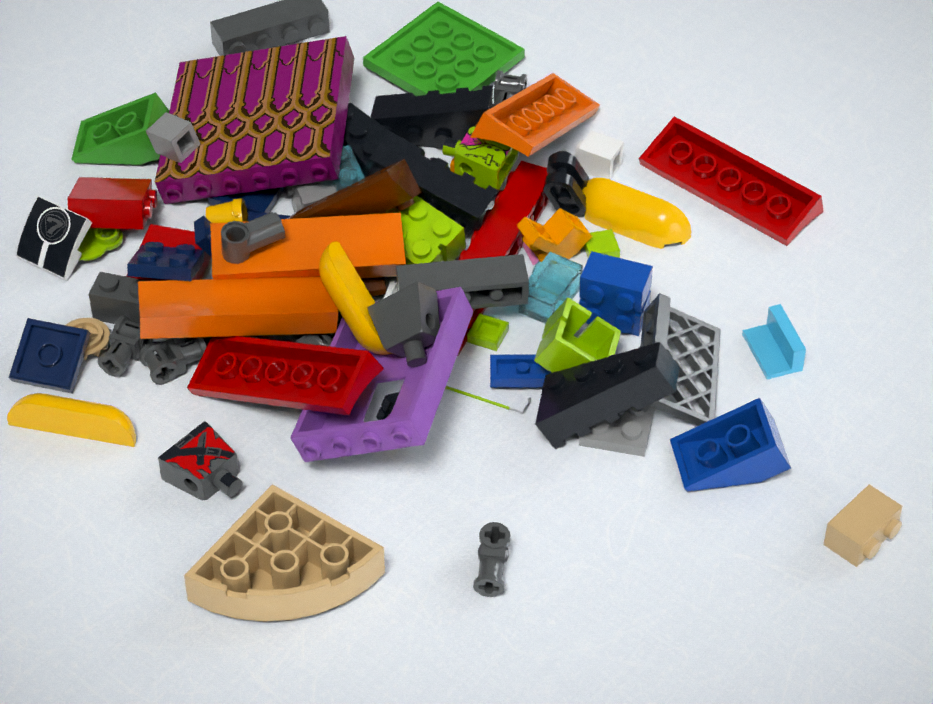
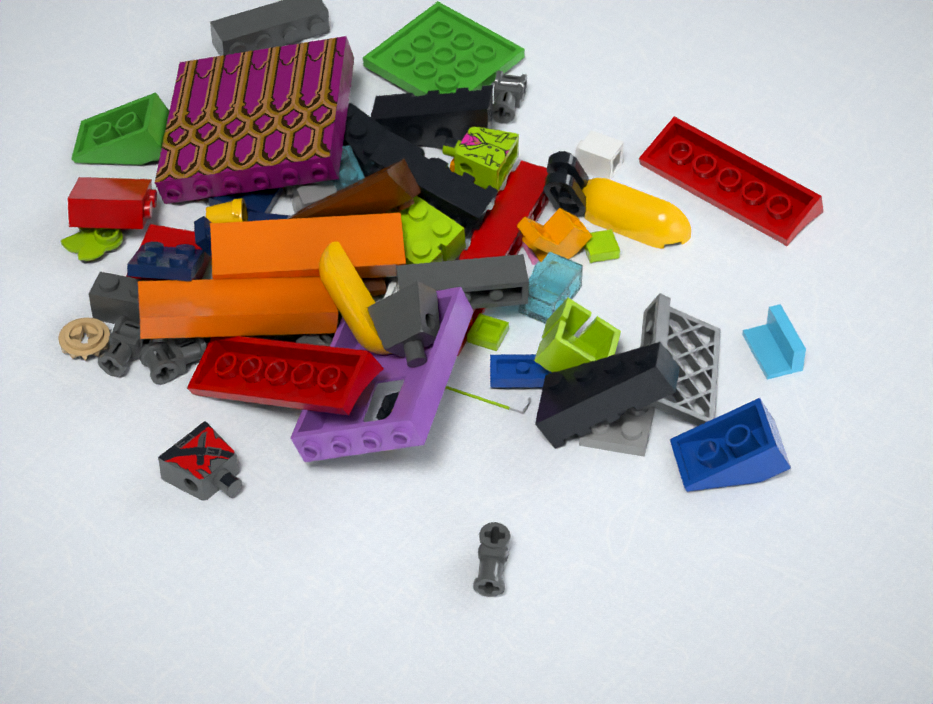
(49, 355): dark blue plate -> none
(52, 238): black slope -> none
(73, 418): yellow brick -> none
(173, 137): light grey brick -> none
(242, 238): dark grey piece -> none
(283, 563): tan brick -> none
(536, 115): orange arch -> none
(616, 291): blue piece -> none
(863, 526): tan brick -> none

